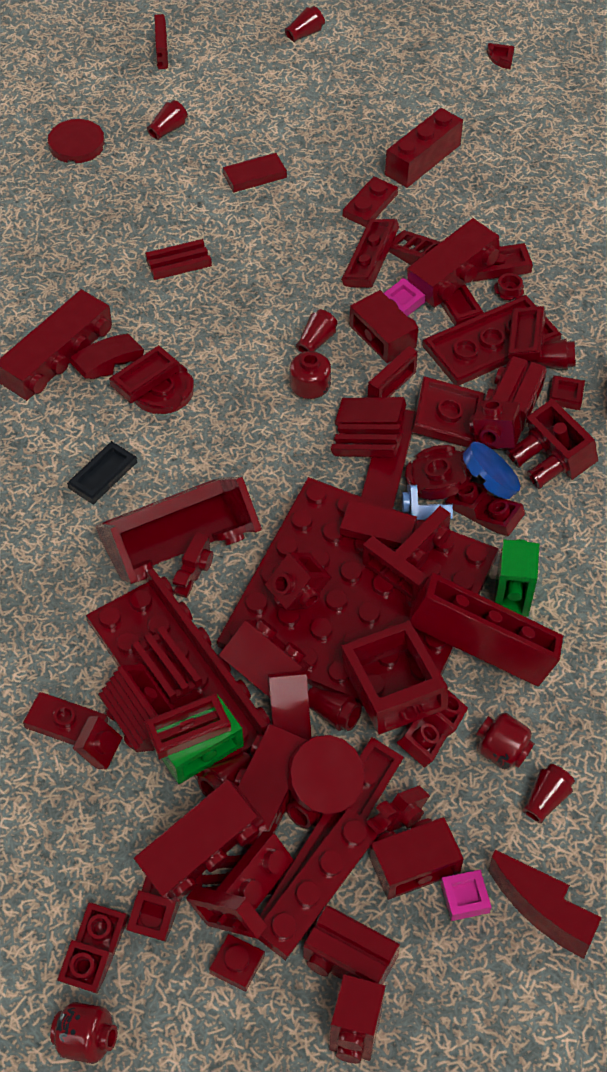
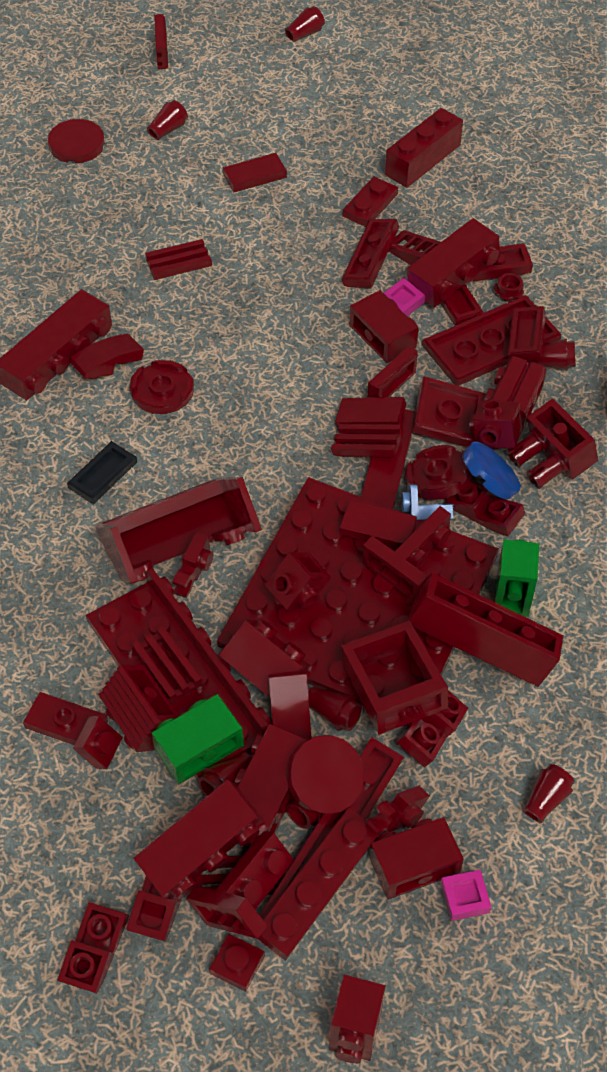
(83, 1032): dark red head -> none
(144, 374): dark red tile -> none
(189, 731): dark red tile -> none
(310, 375): dark red head -> none
(317, 331): dark red cone -> none
(349, 948): dark red brick -> none
(502, 54): dark red tile -> none
(504, 741): dark red head -> none
(543, 903): dark red slope -> none
(567, 392): dark red tile -> none

